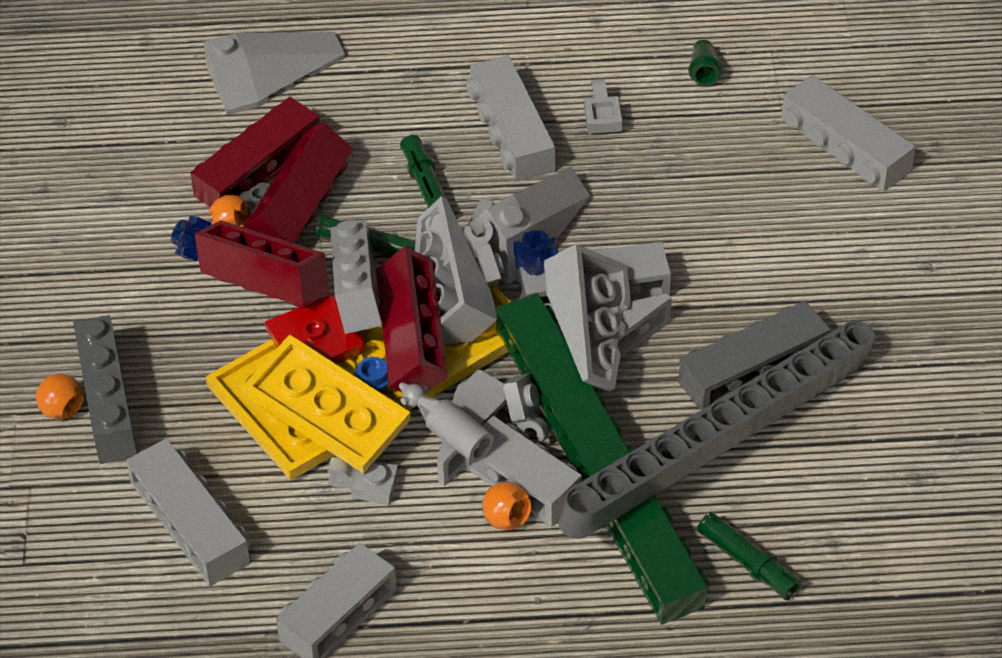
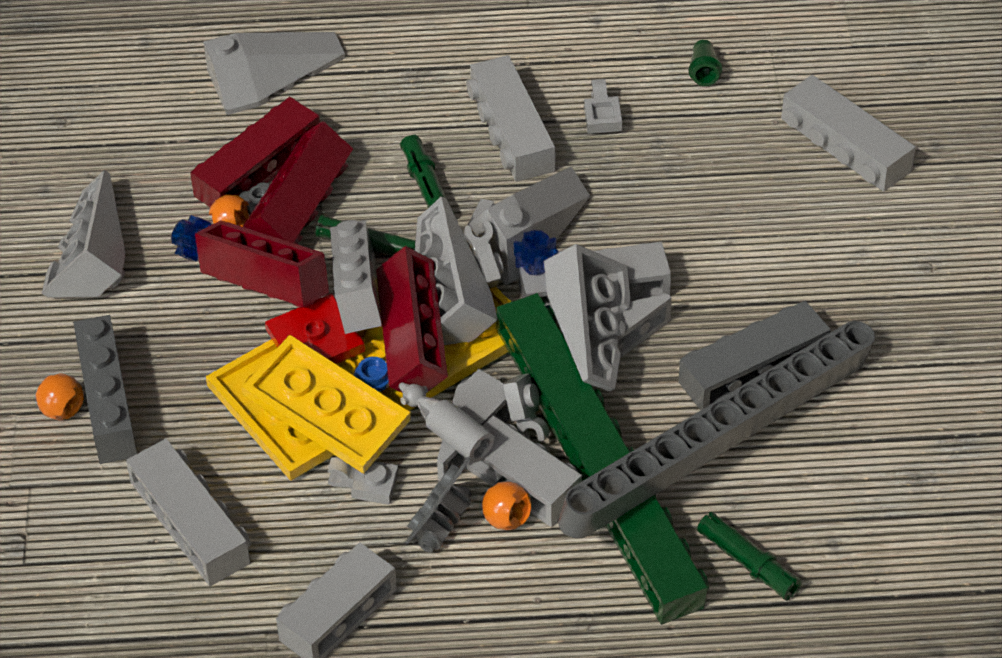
(92, 247): none -> light grey wedge
(440, 510): none -> dark grey hinge

